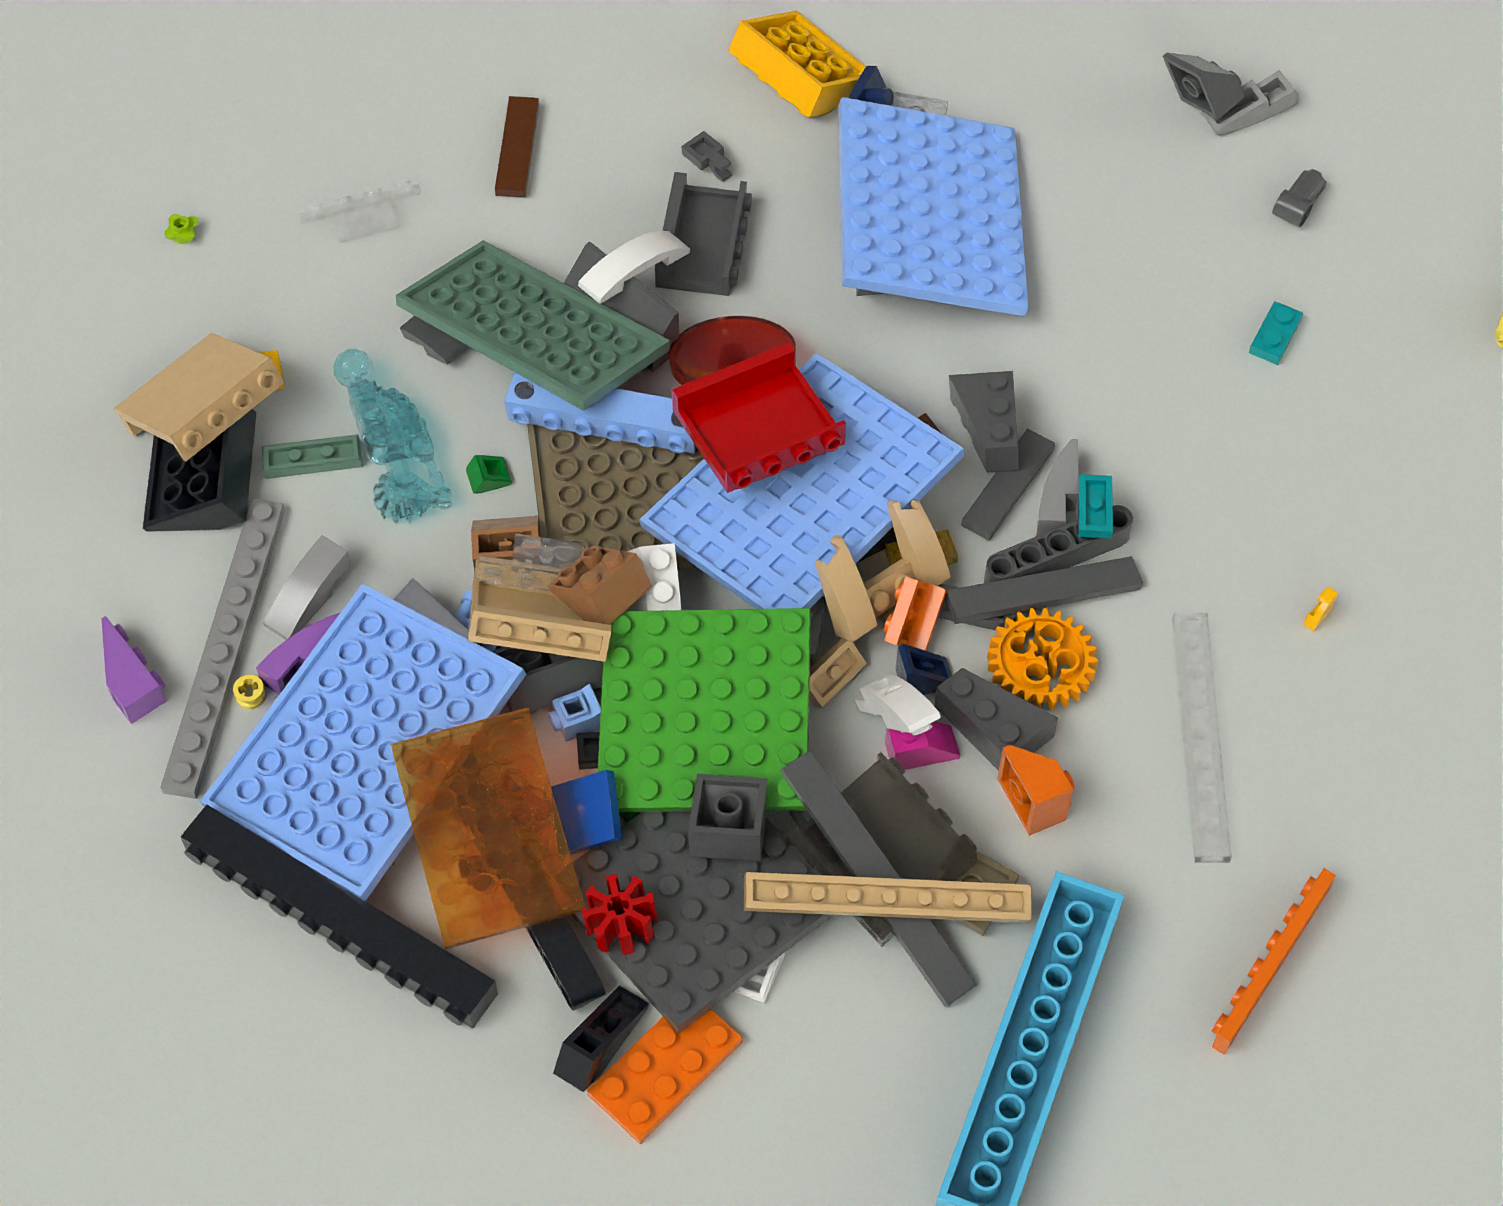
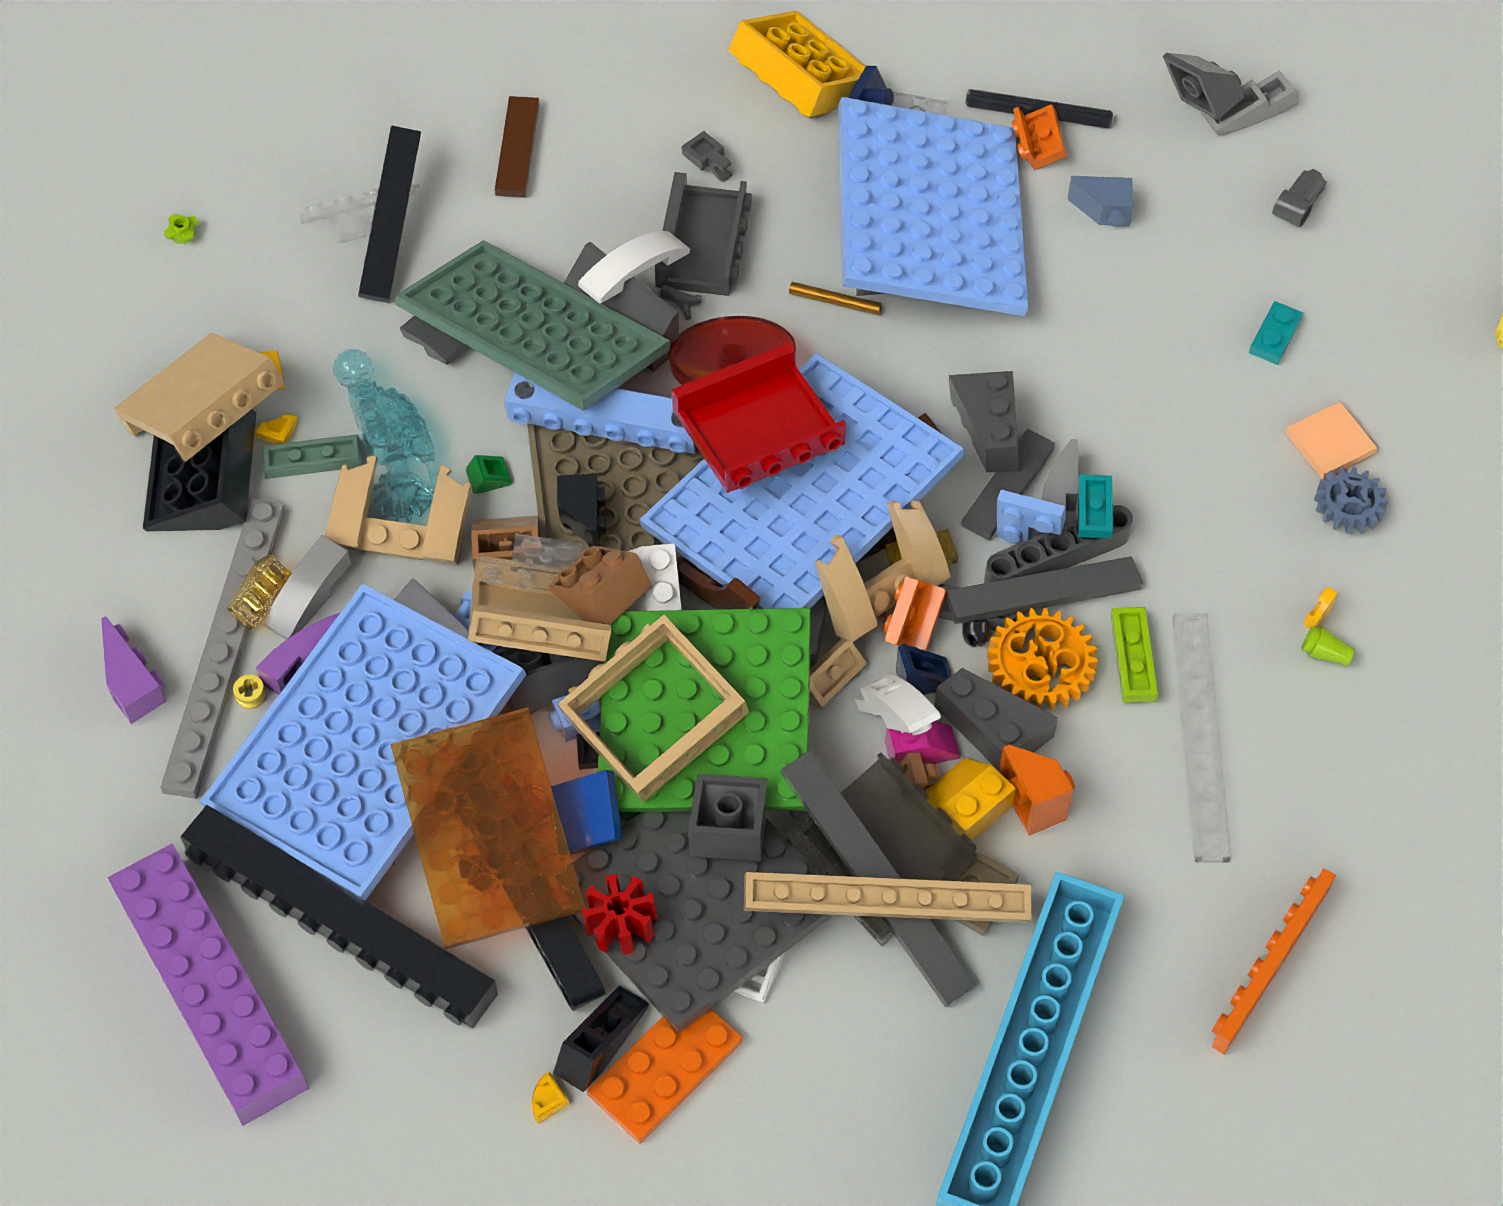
(208, 984): none -> medium lavender brick
(269, 573): none -> clear yellow slope
(277, 430): none -> yellow tile
(389, 214): none -> black tile
(436, 542): none -> tan wedge
(547, 1098): none -> yellow tile
(580, 504): none -> black slope
(680, 298): none -> dark grey bar
(688, 747): none -> tan window
(730, 596): none -> reddish brown tile
(835, 298): none -> pearl gold bar
(917, 771): none -> medium nougat tile
(972, 796): none -> yellow slope
(975, 633): none -> black hinge
(1021, 513): none -> light blue plate
(1039, 136): none -> orange bracket
(1065, 112): none -> black axle
(1103, 198): none -> sand blue slope
(1134, 655): none -> lime plate
(1326, 646): none -> lime cone
(1331, 440): none -> light nougat tile
(1351, 501): none -> sand blue gear

